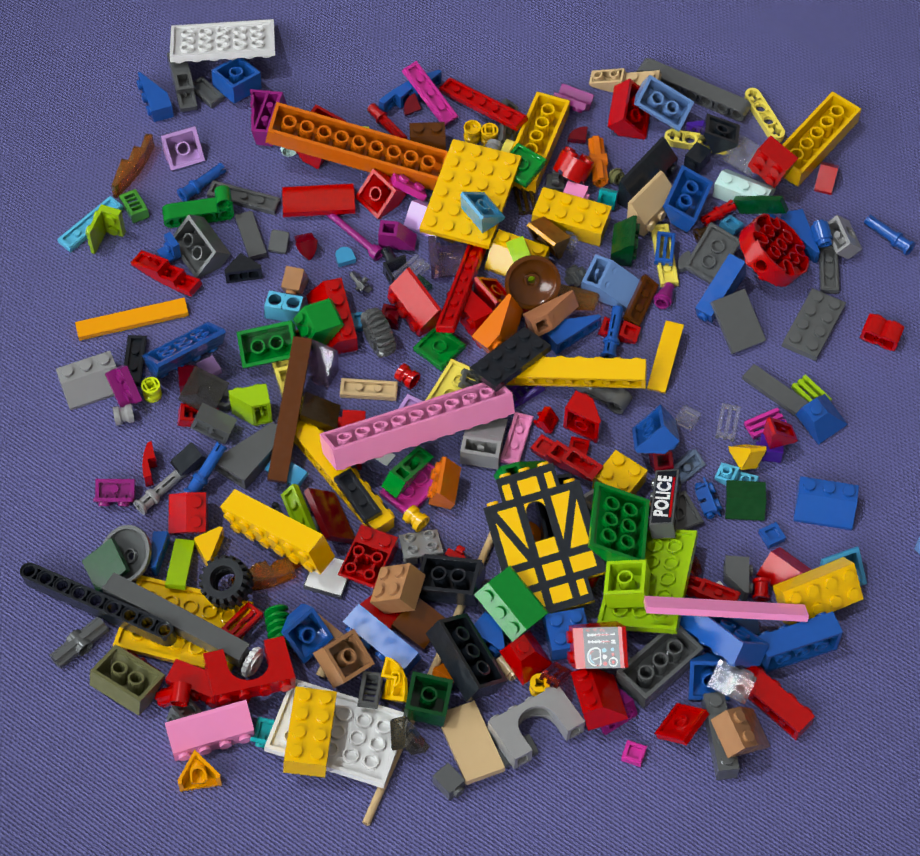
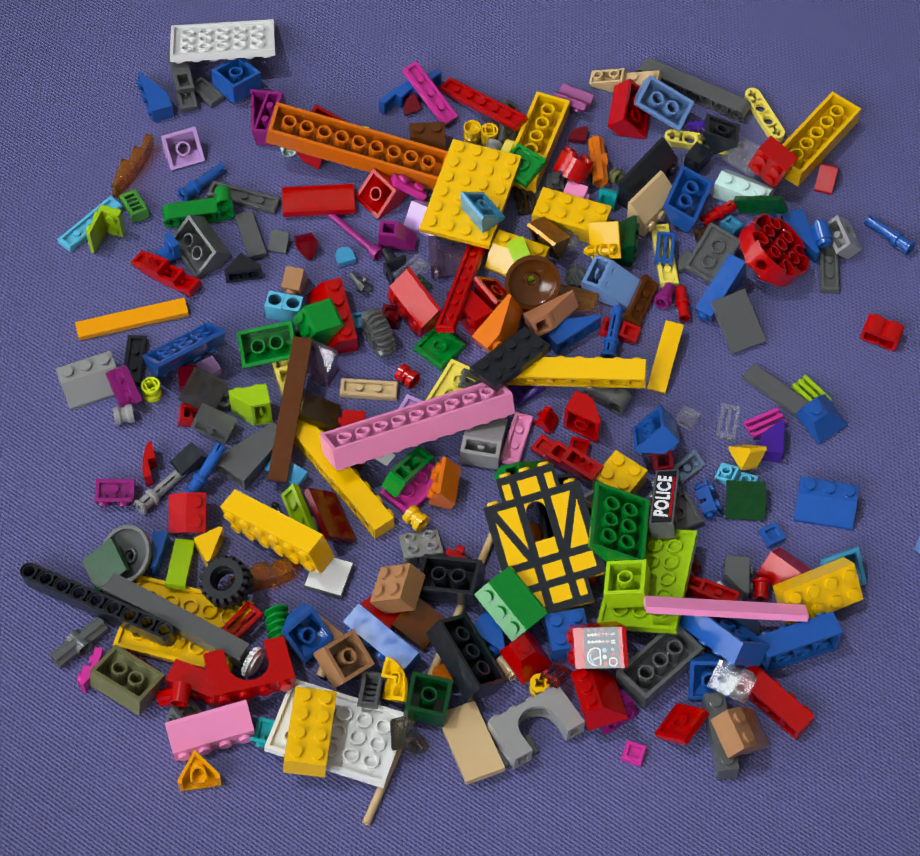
(83, 677): none -> dark pink slope
(357, 496): black tile -> none
(367, 555): red slope -> none
(381, 118): red axle -> none
(449, 782): dark grey brick -> none
(604, 240): none -> yellow hinge
(682, 303): none -> red pin
(778, 433): red slope -> none
(813, 324): dark grey plate -> none

